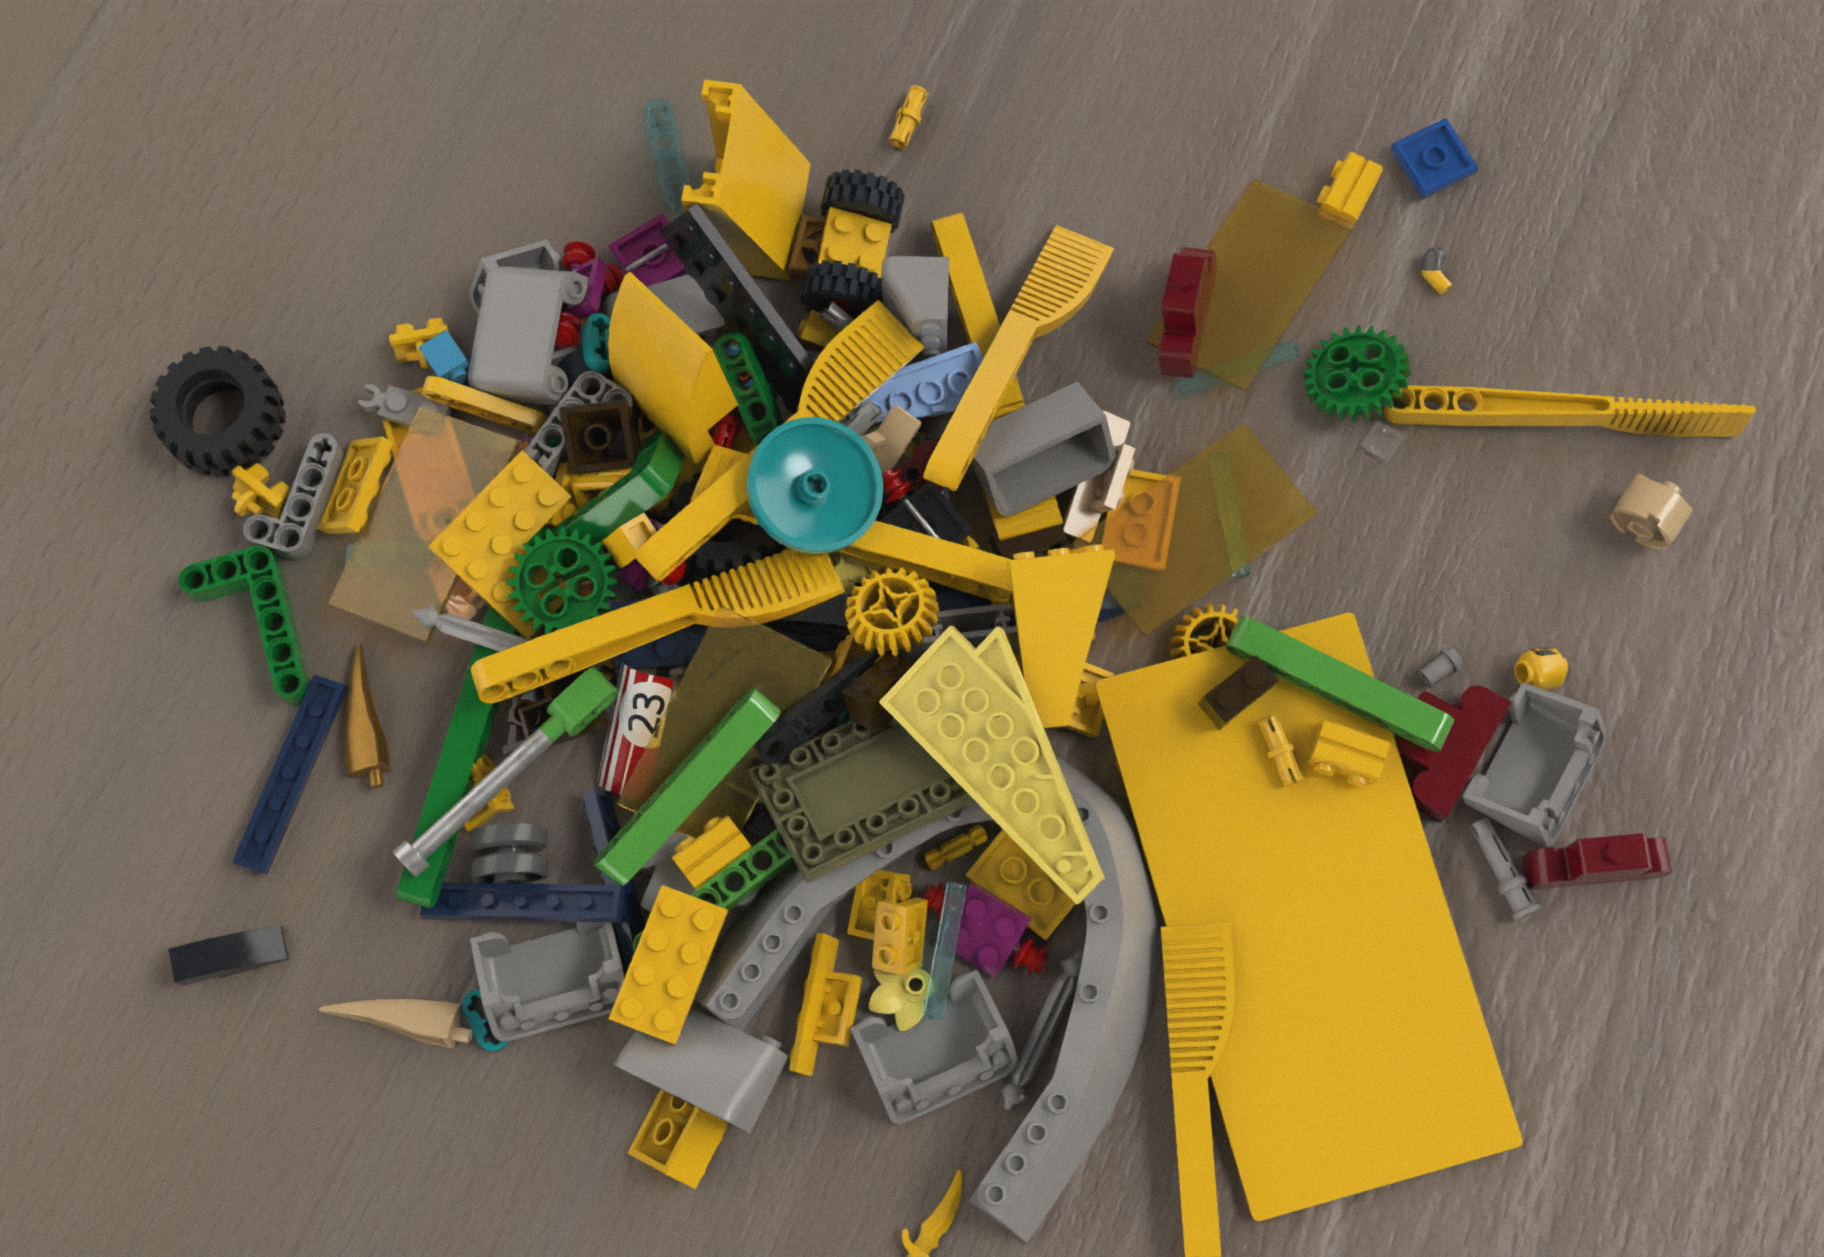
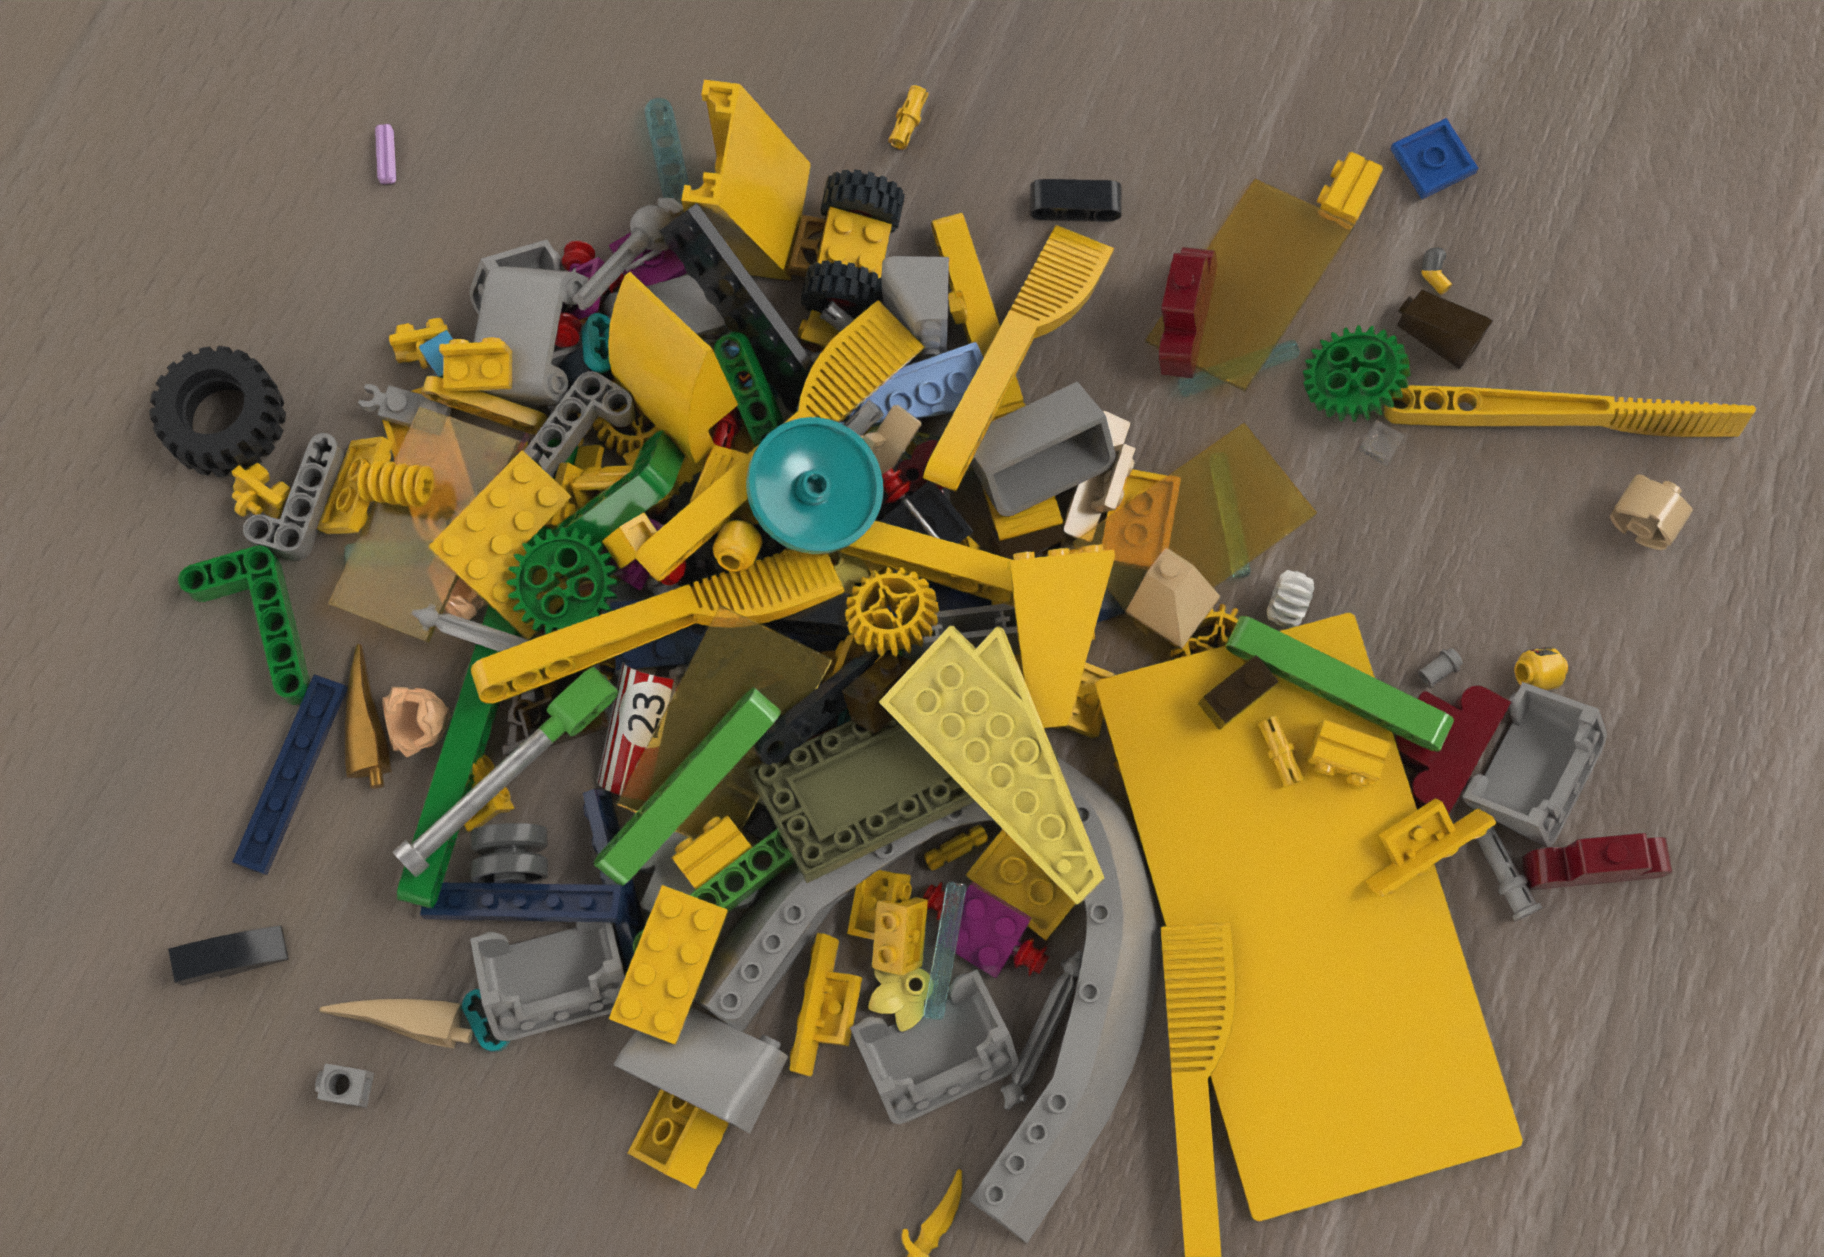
(359, 1087): none -> light grey brick
(385, 154): none -> lavender axle
(395, 483): none -> yellow piece
(414, 719): none -> light nougat helmet
(476, 365): none -> yellow bracket
(600, 436): dark brown slope -> none
(644, 235): none -> light grey piece
(737, 545): none -> yellow head
(958, 306): none -> yellow tile
(1075, 200): none -> black beam
(1173, 599): none -> tan slope
(1290, 599): none -> white gear
(1423, 841): none -> yellow bracket
(1443, 326): none -> dark brown slope

